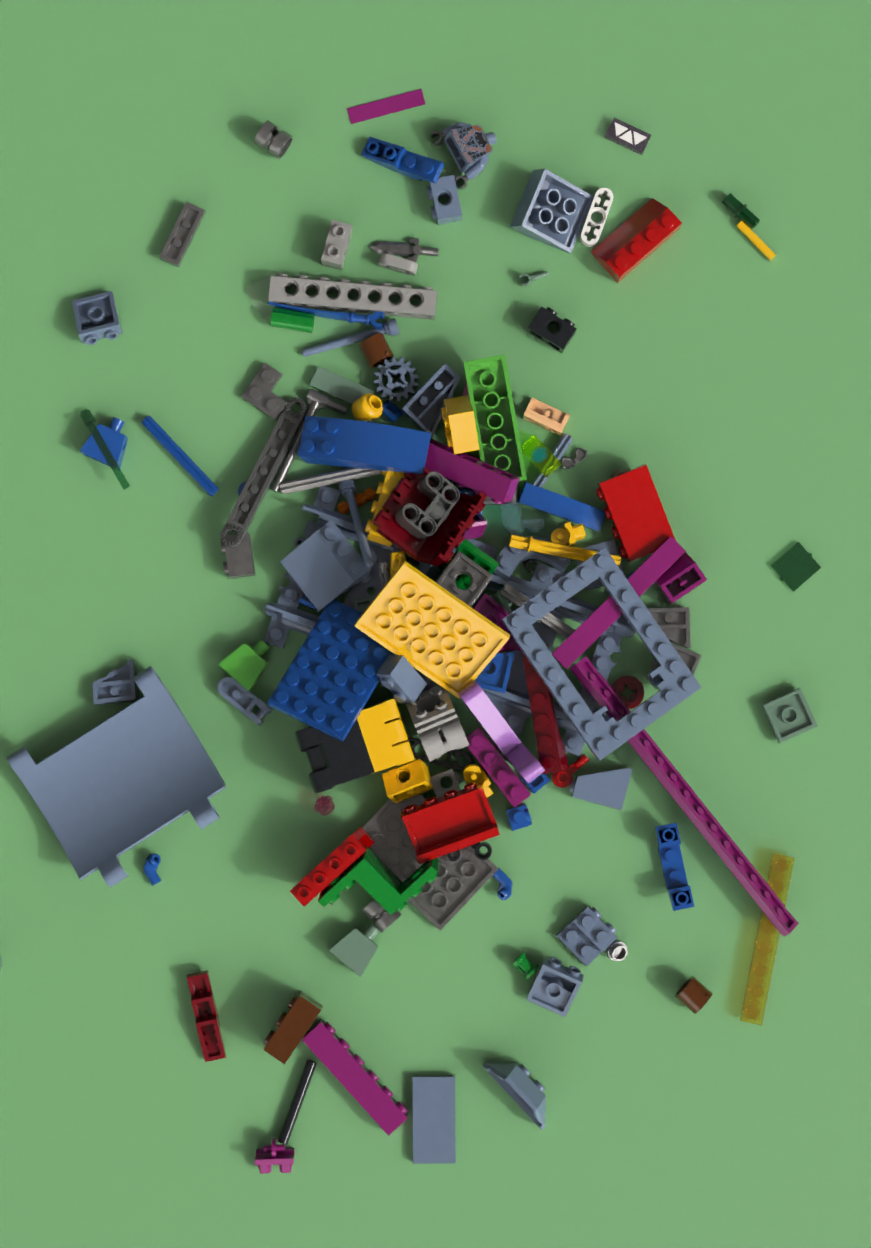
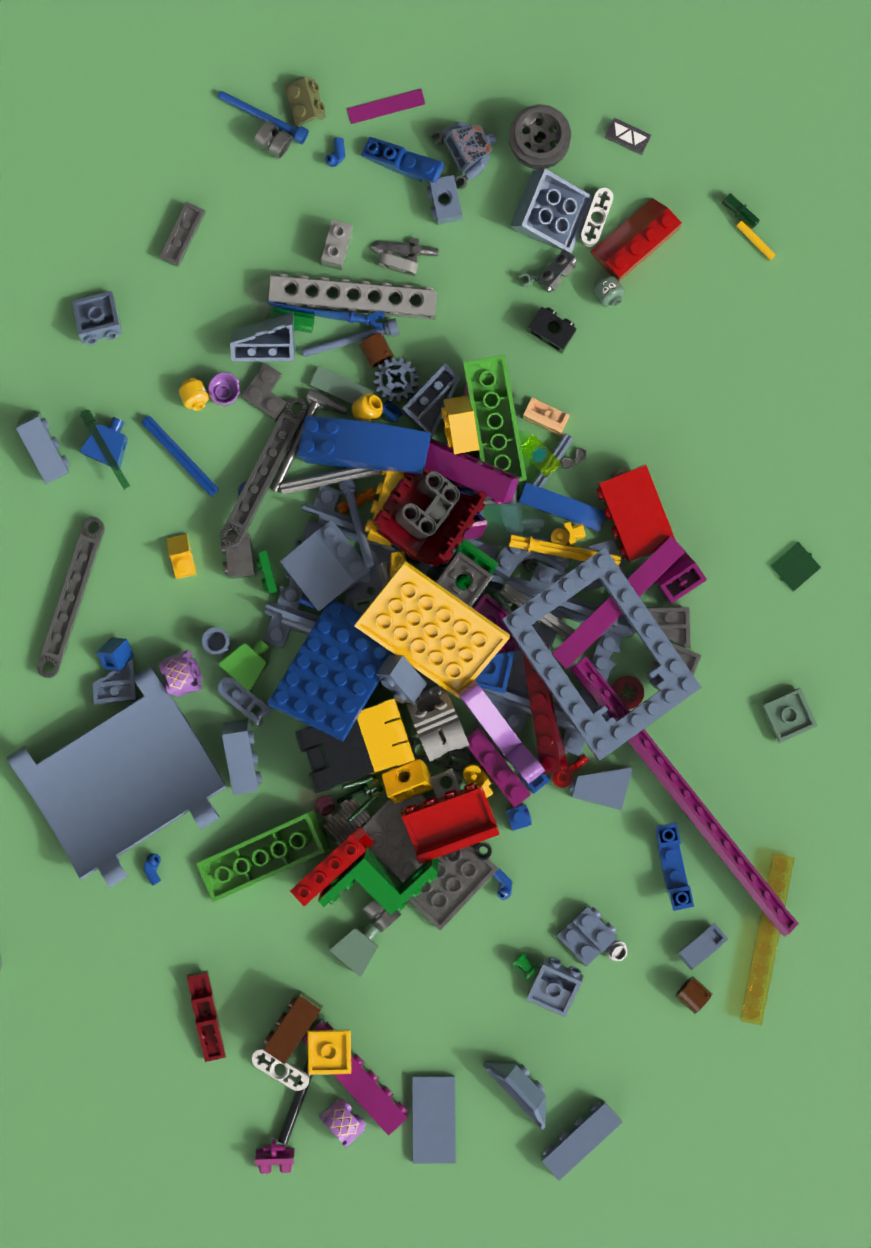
(43, 447): none -> sand blue wedge
(71, 597): none -> dark grey plate
(115, 654): none -> blue panel
(181, 556): none -> yellow slope
(181, 674): none -> medium lavender brick
(193, 394): none -> yellow head
(216, 641): none -> sand blue piece
(224, 388): none -> medium lavender hair
(241, 757): none -> sand blue wedge
(263, 856): none -> bright green slope
(264, 564): none -> green plate
(265, 340): none -> sand blue wedge
(291, 1082): none -> white beam
(299, 133): none -> blue piece
(305, 100): none -> olive bracket
(329, 1051): none -> yellow tile
(337, 824): none -> flat silver brick
(338, 154): none -> blue arm
(342, 1122): none -> medium lavender brick
(370, 787): none -> dark green plant
(534, 157): none -> flat silver wheel
(560, 266): none -> flat silver hinge
(581, 1139): none -> sand blue brick
(608, 291): none -> sand green head
(702, 946): none -> sand blue slope

